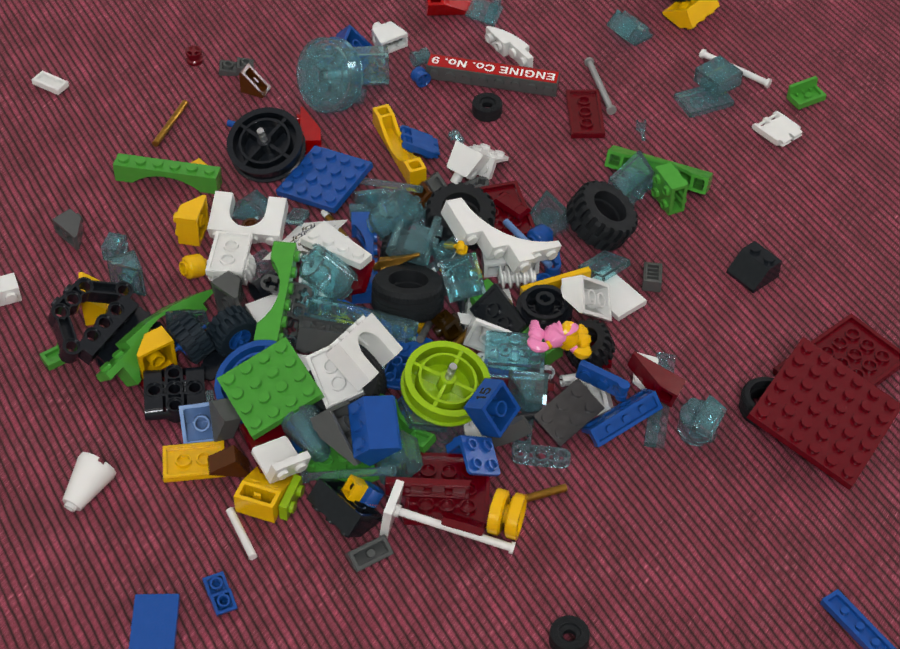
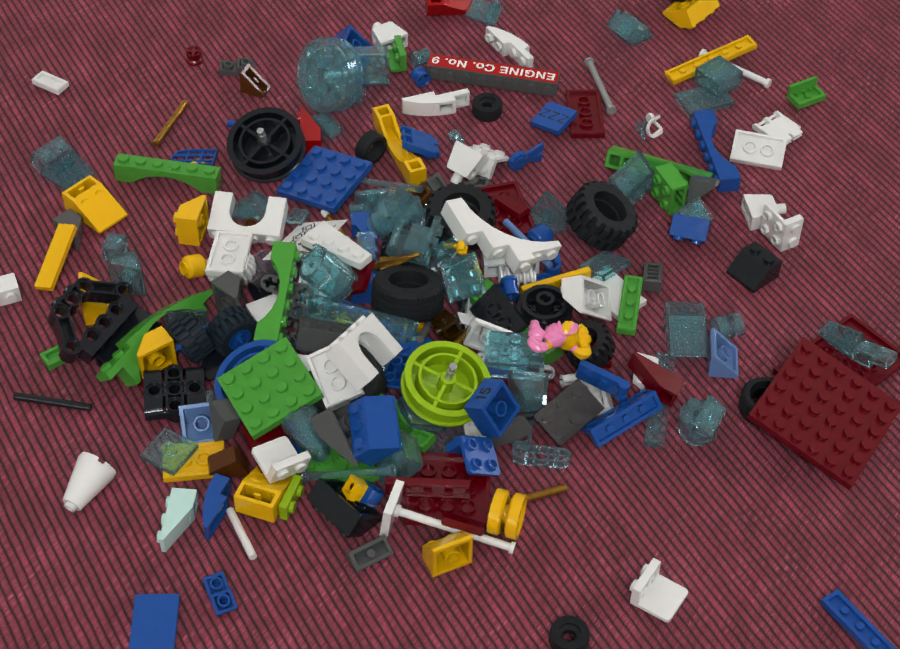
(52, 401): none -> black bar
(55, 257): none -> yellow tile
(60, 163): none -> clear light blue slope
(93, 204): none -> yellow slope
(169, 451): none -> clear light blue tile
(180, 513): none -> light aqua slope
(181, 154): none -> blue window
(215, 503): none -> blue slope
(328, 125): none -> clear light blue slope
(366, 141): none -> black tyre
(367, 242): none -> clear light blue plate
(397, 56): none -> bright green bracket
(435, 105): none -> white slope
(448, 553): none -> yellow slope
(510, 287): none -> blue piece
(521, 158): none -> blue piece
(554, 118): none -> blue tile
(629, 305): none -> bright green tile
(651, 119): none -> white piece
(657, 593): none -> white bracket
(685, 329): none -> clear light blue slope
(690, 228): none -> blue slope
(697, 209): none -> clear light blue slope
(700, 186): none -> dark grey slope
(704, 126): none -> blue arch
(722, 356): none -> medium blue slope
(729, 51): none -> yellow tile
(729, 326): none -> clear light blue wheel
(753, 206): none -> white torso
(758, 149): none -> white tile
(781, 232): none -> white bracket
(851, 344): none -> clear light blue slope

